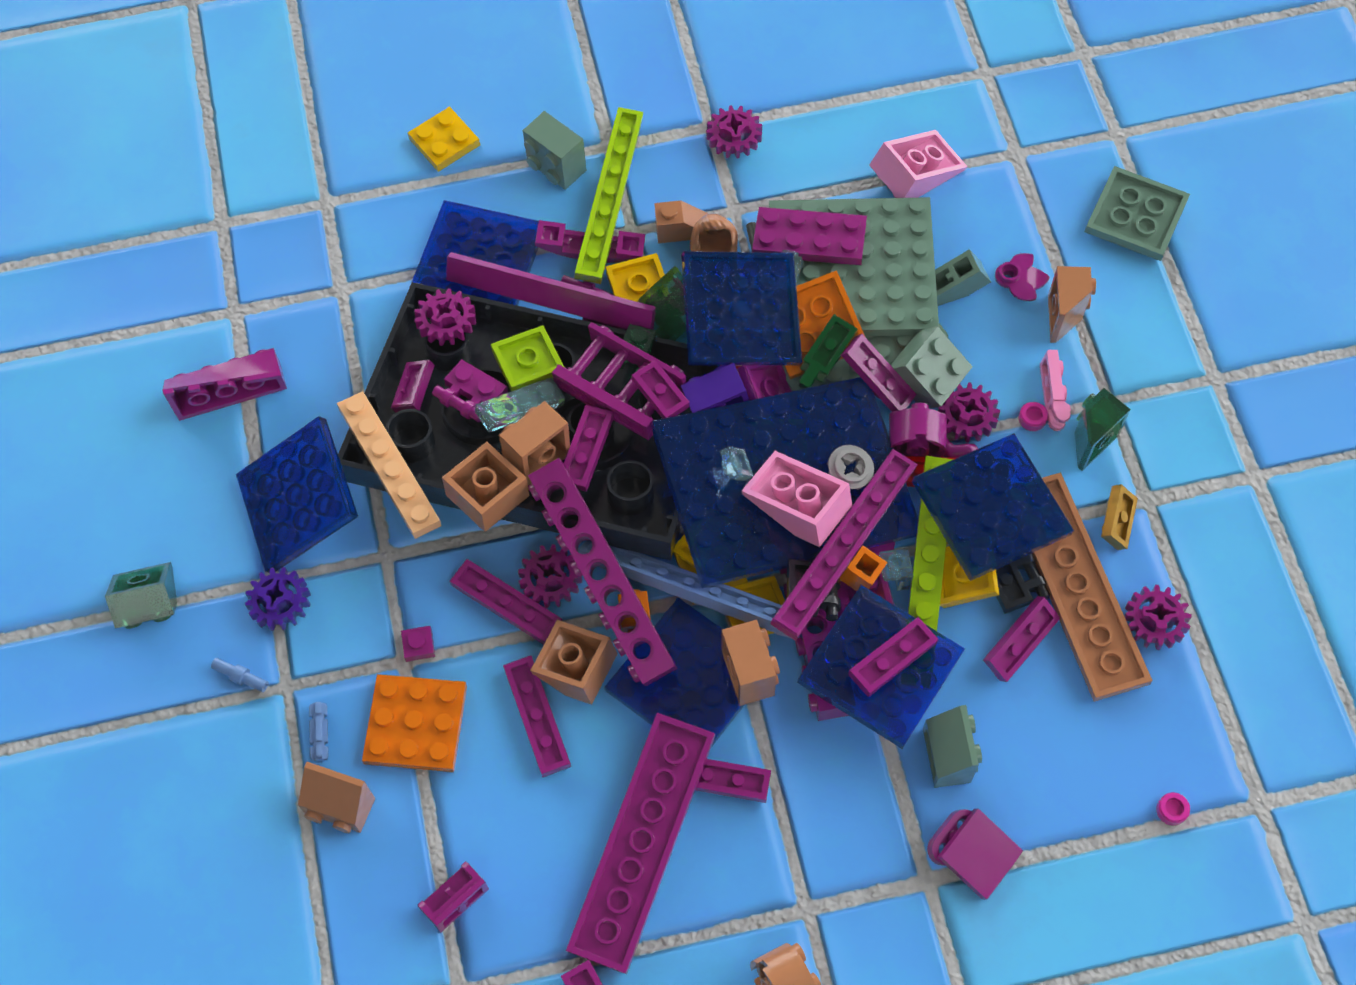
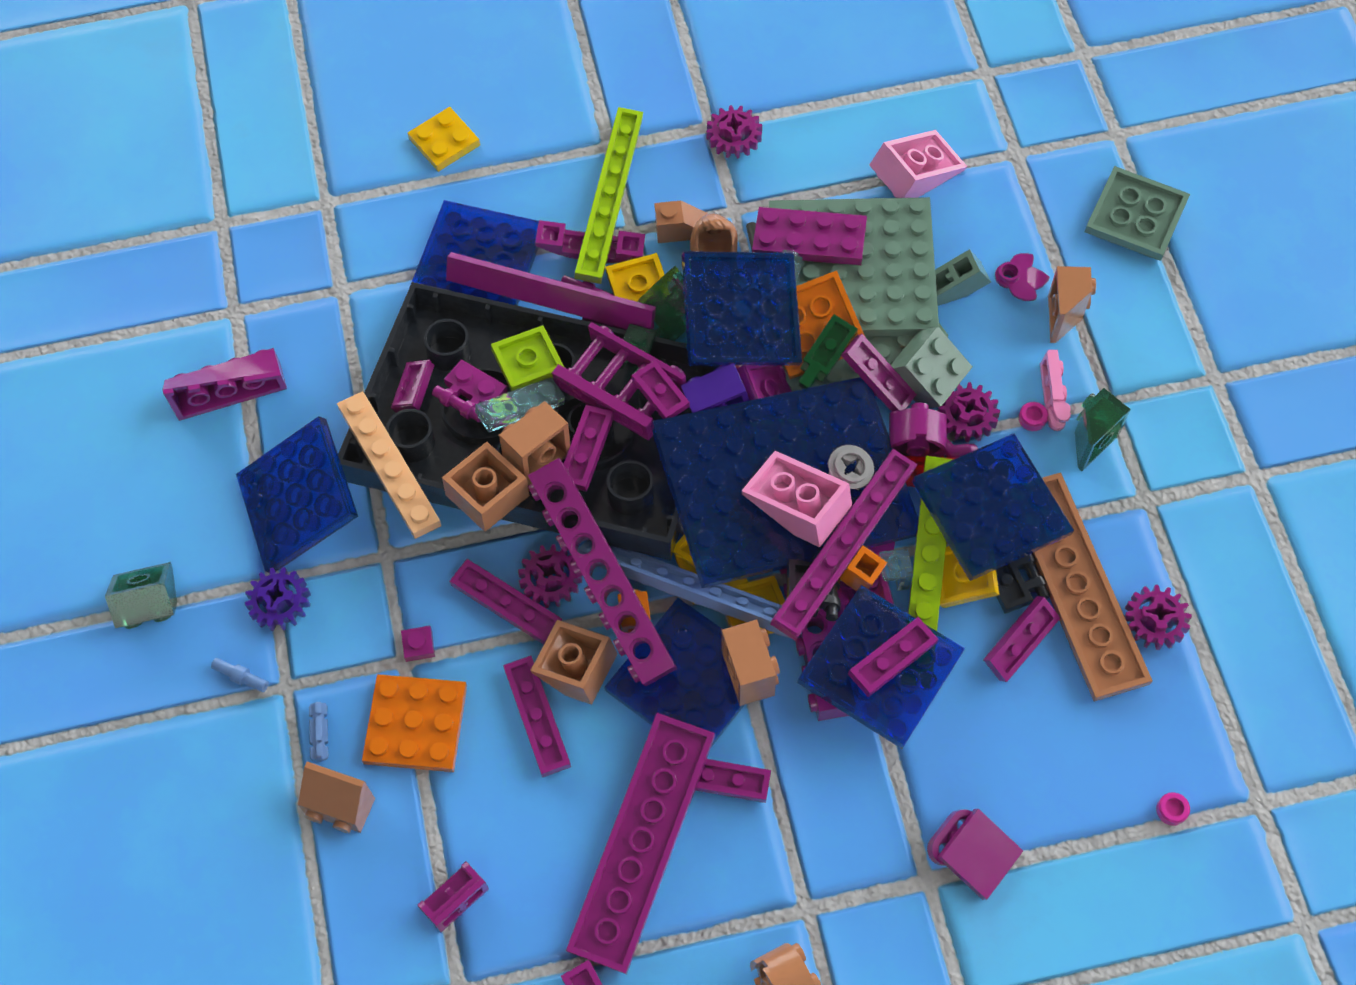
(445, 317): magenta gear -> none
(554, 150): sand green brick -> none
(736, 463): clear light blue plate -> none
(951, 747): sand green slope -> none
(1119, 517): pearl gold plate -> none

